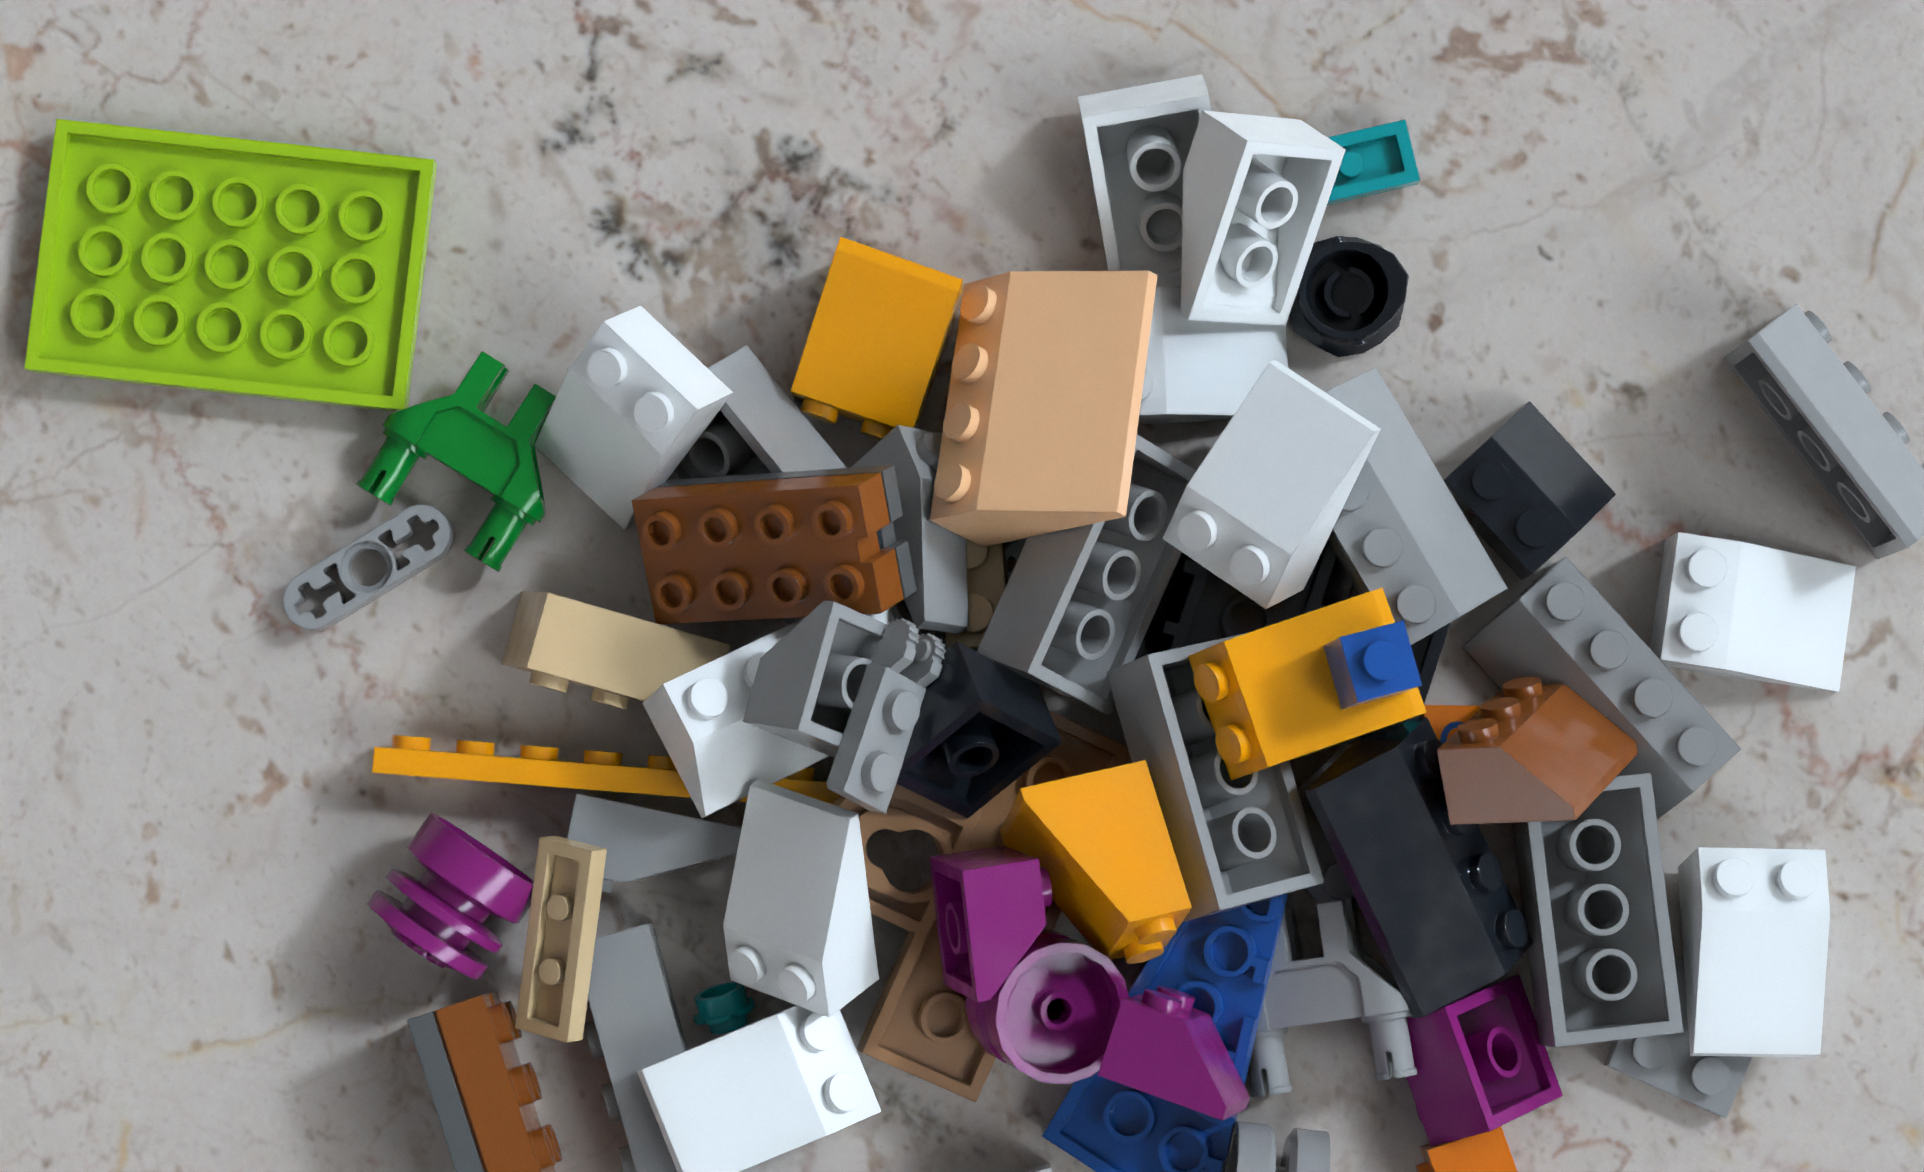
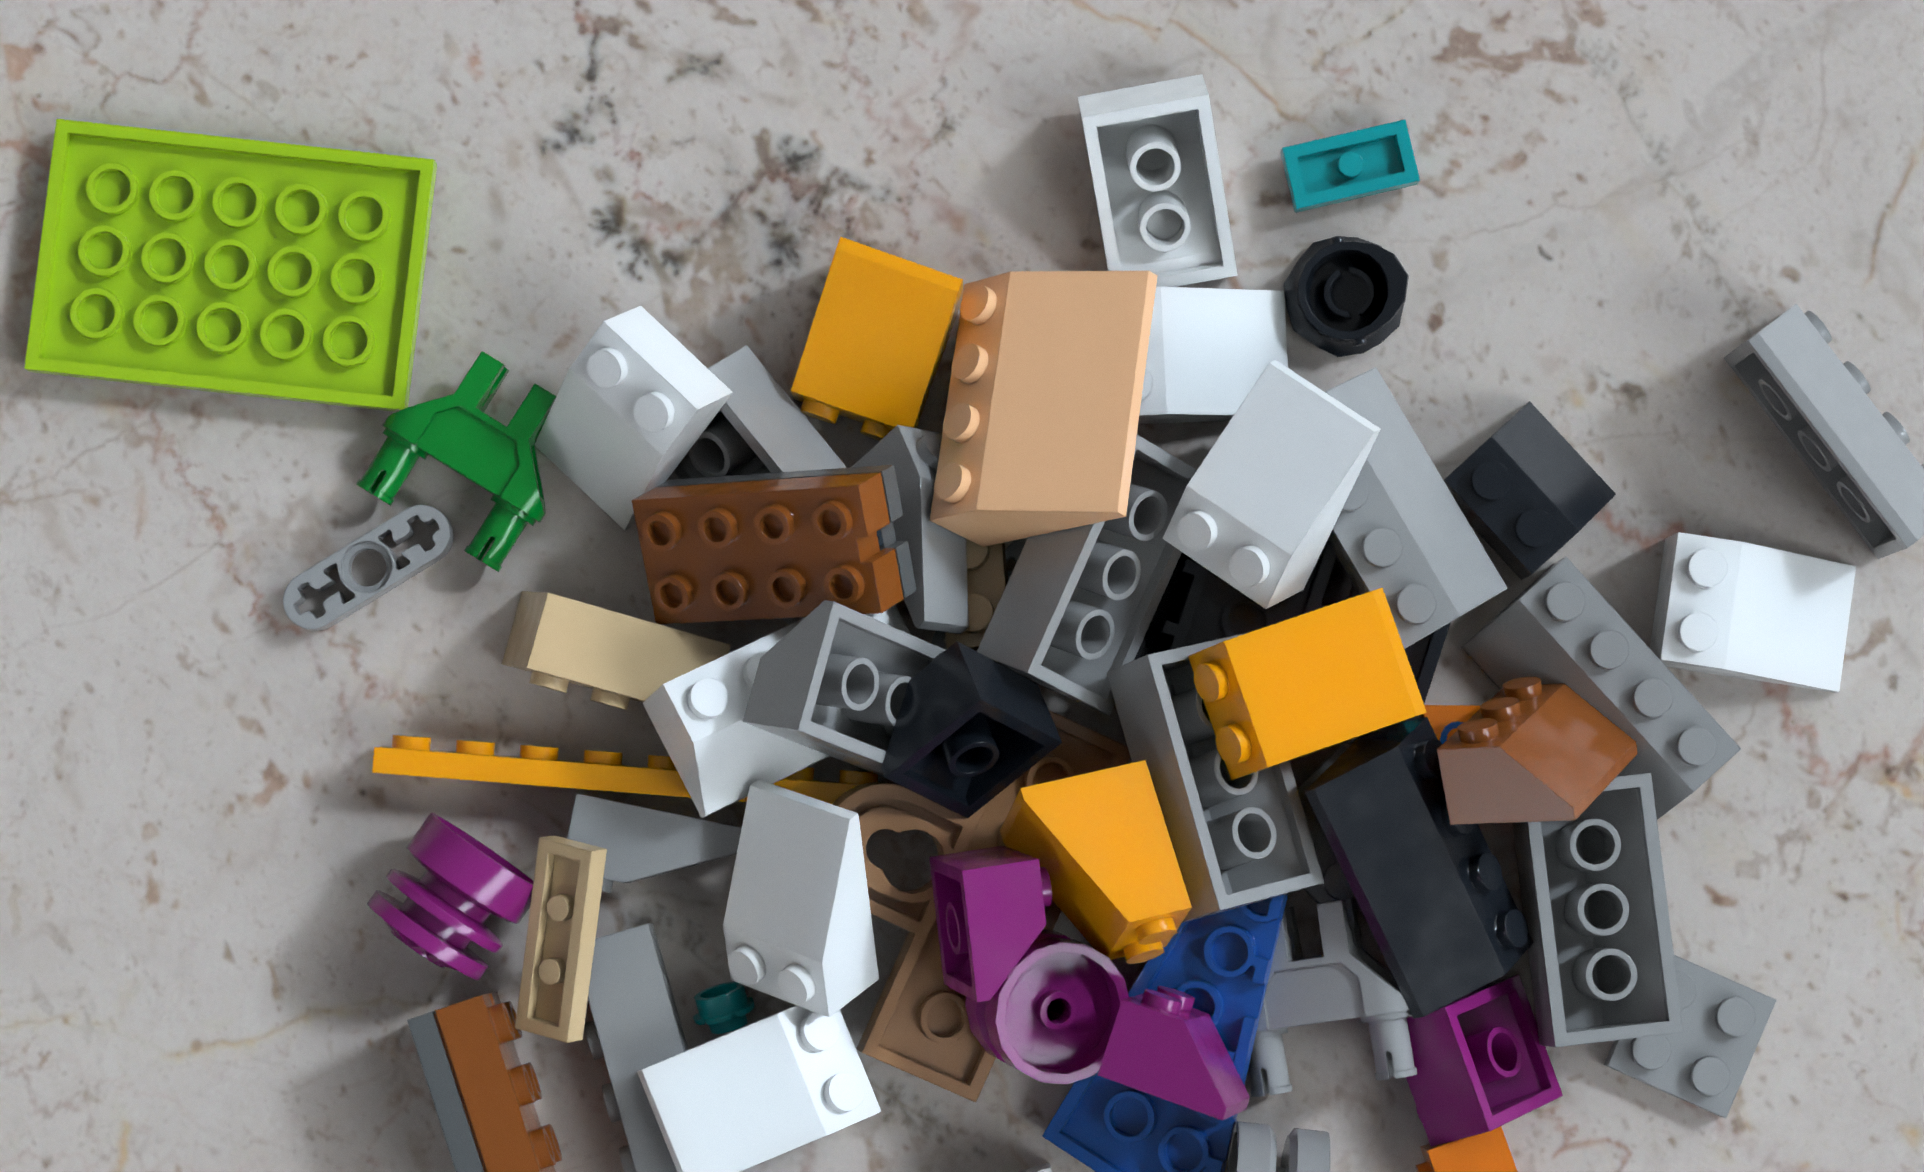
(885, 715): light grey hinge -> none
(1251, 215): white slope -> none
(1372, 664): blue brick -> none
(1755, 950): white slope -> none

